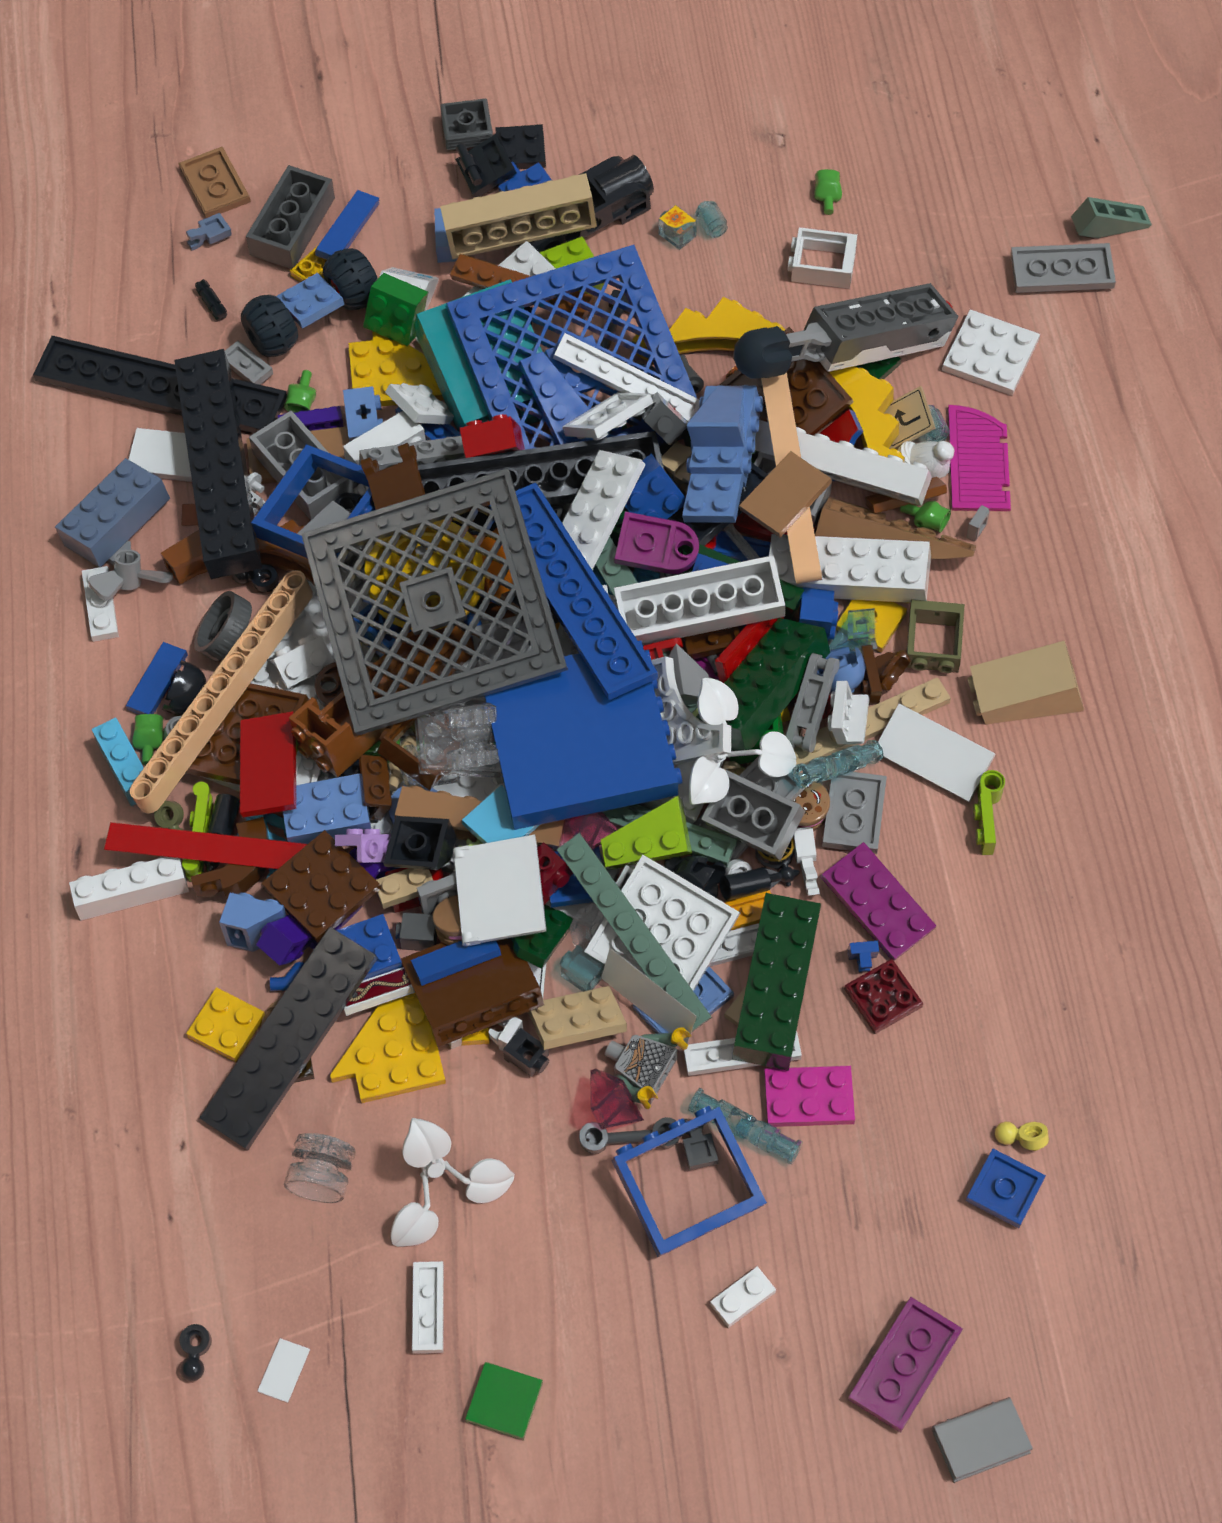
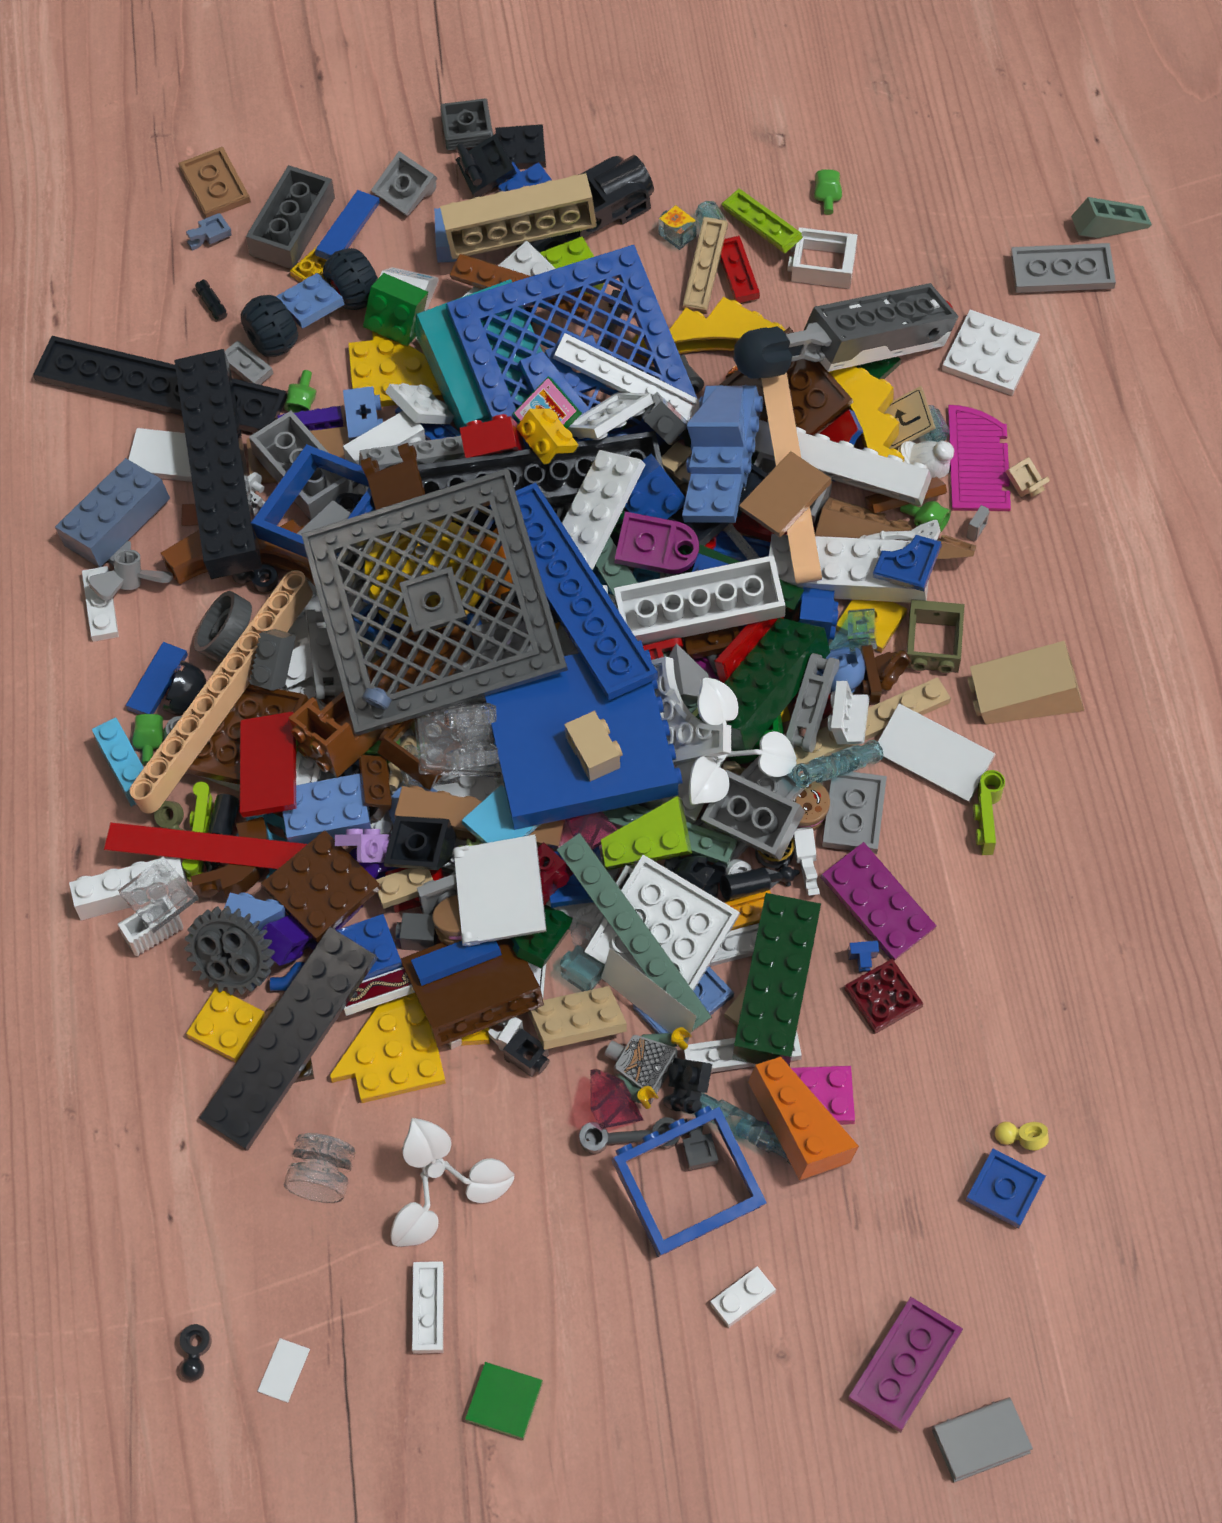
(140, 937): none -> white brick
(158, 894): none -> clear plate
(223, 954): none -> dark grey gear
(272, 659): none -> dark grey brick
(322, 658): none -> light grey plate
(377, 697): none -> sand blue tile
(404, 184): none -> light grey slope
(546, 434): none -> yellow bracket
(550, 396): none -> tile
(593, 746): none -> tan brick
(688, 1080): none -> black plate
(705, 264): none -> tan tile
(738, 270): none -> red plate
(762, 220): none -> lime tile
(800, 1121): none -> orange wedge
(909, 565): none -> blue tile
(929, 530): none -> white piece
(1026, 478): none -> tan bracket

